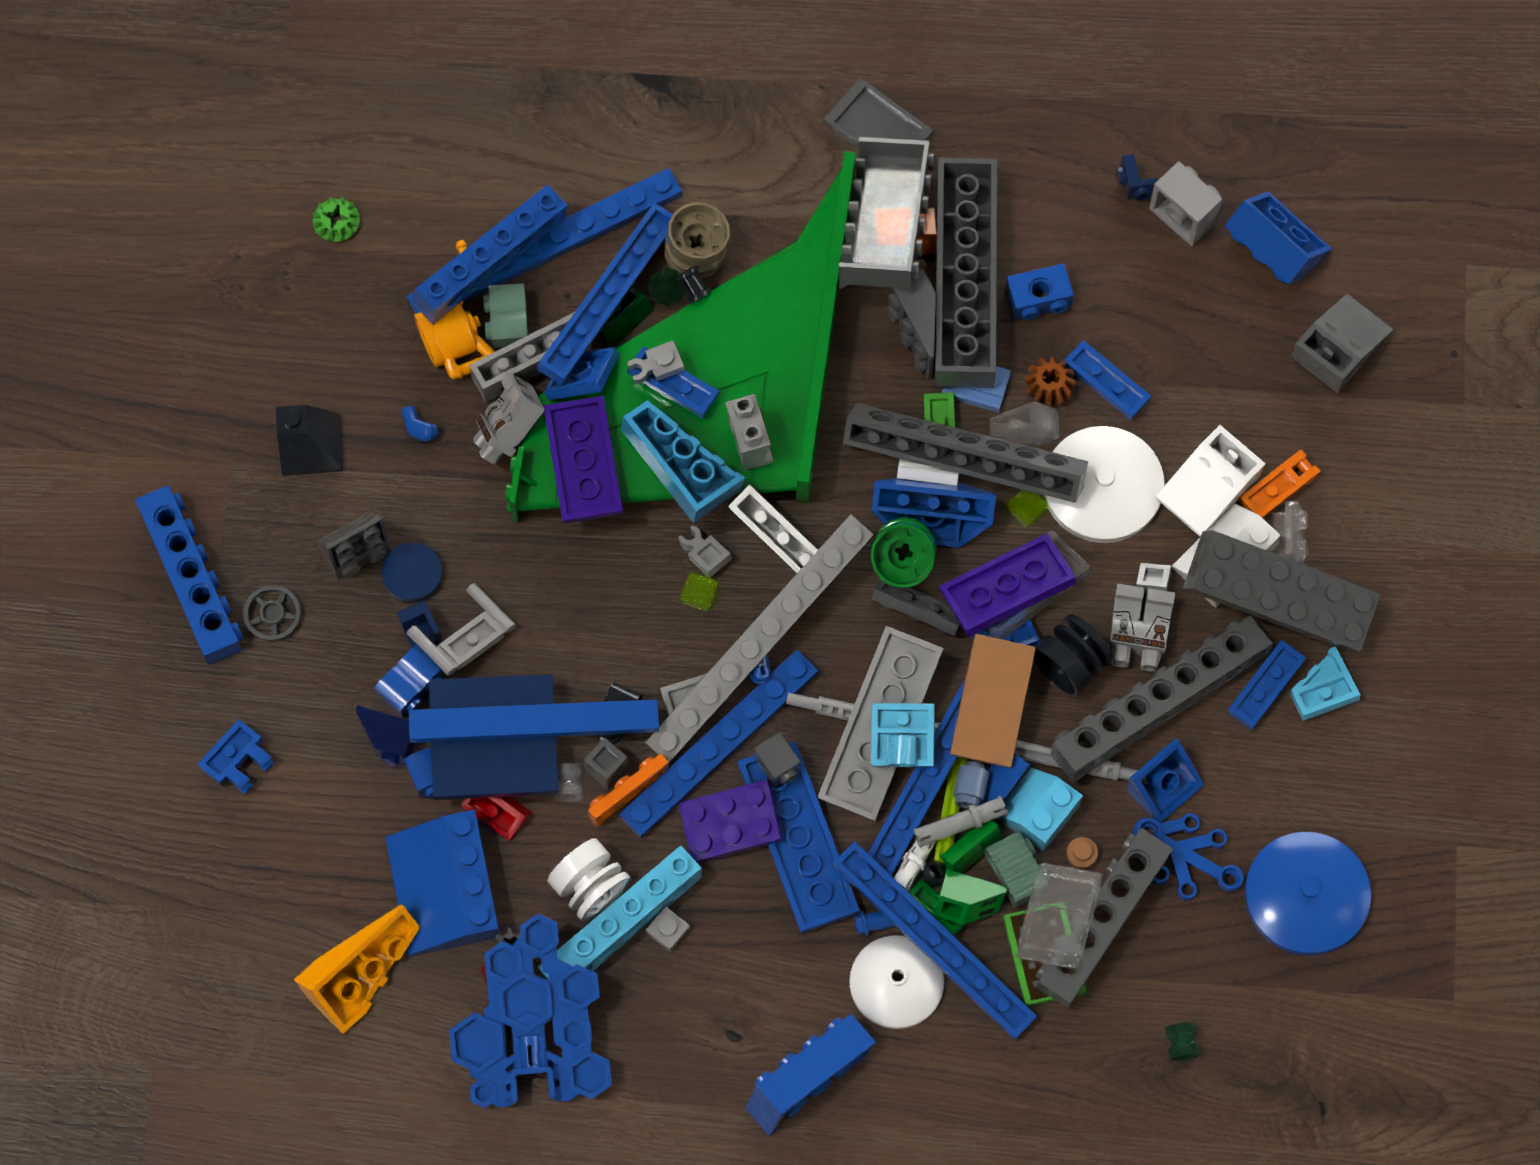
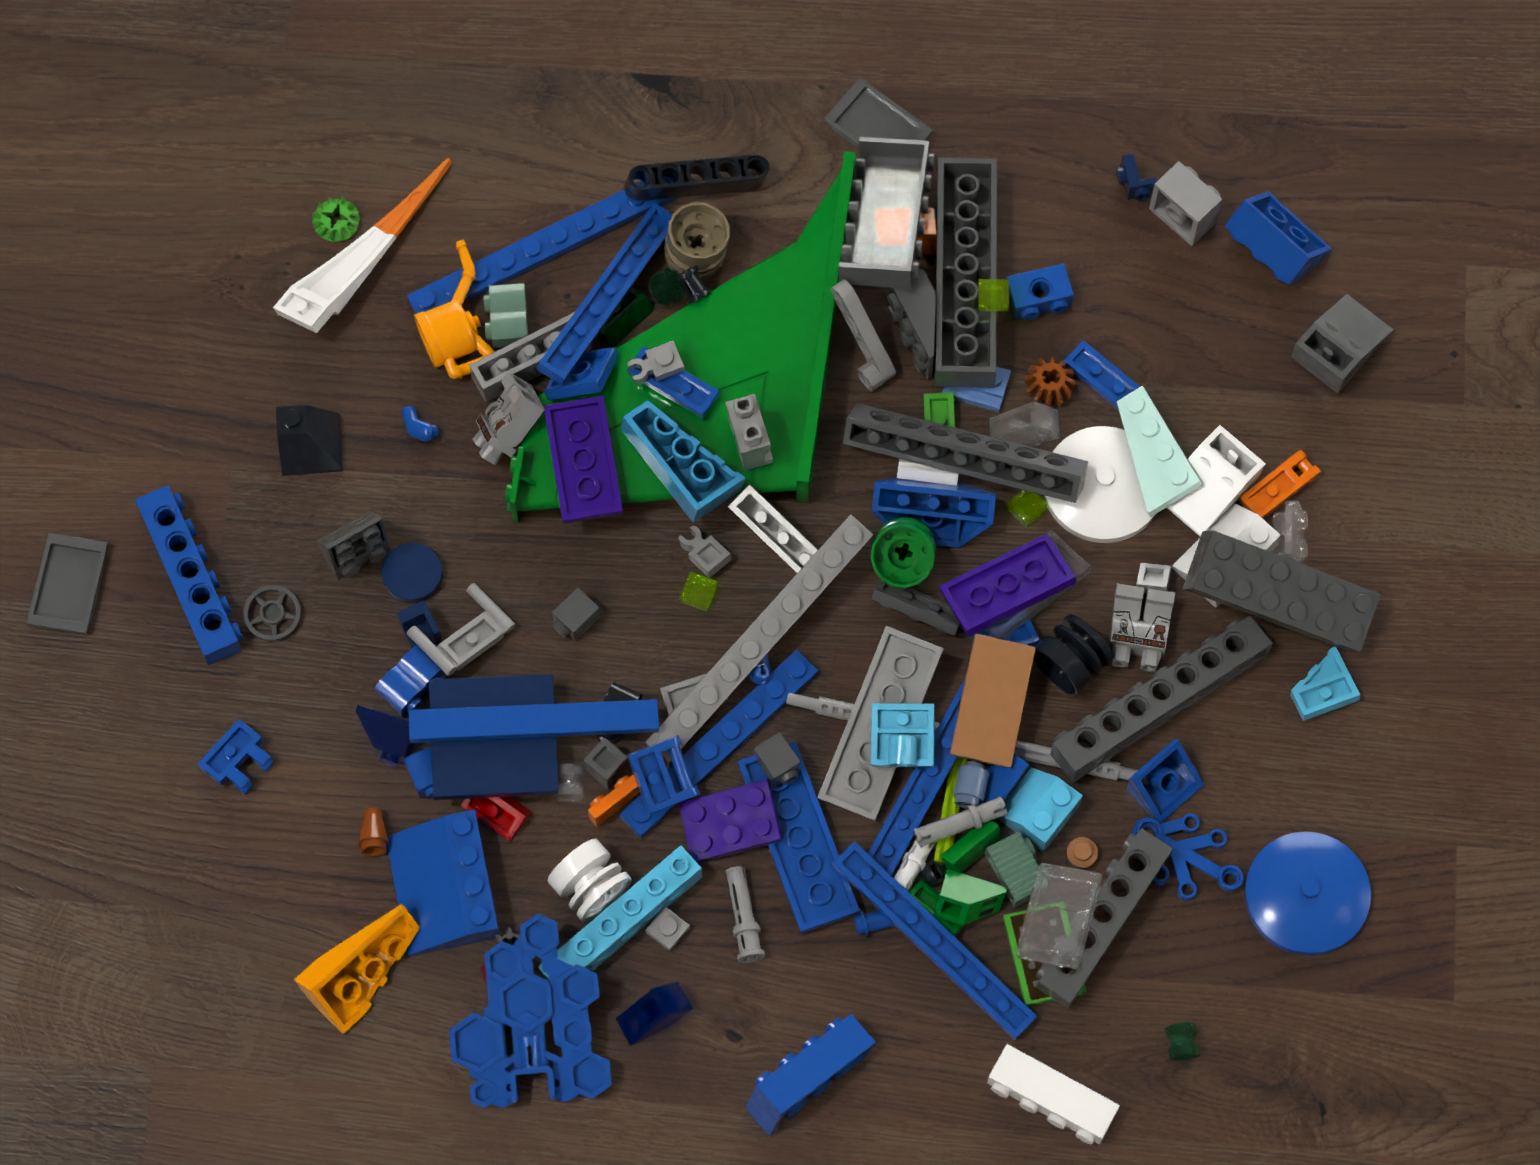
(68, 583): none -> dark grey piece
(332, 285): none -> white plate
(373, 835): none -> dark orange cone
(489, 254): blue brick -> none
(575, 615): none -> dark grey brick
(654, 778): none -> blue plate
(654, 1012): none -> clear blue slope
(686, 186): none -> black beam
(746, 928): none -> light grey pin
(878, 366): none -> light grey beam
(892, 1002): white dish -> none
(993, 294): none -> clear neon green tile
(1052, 1094): none -> white brick
(1157, 457): none -> light aqua wing
(1266, 685): blue plate -> none

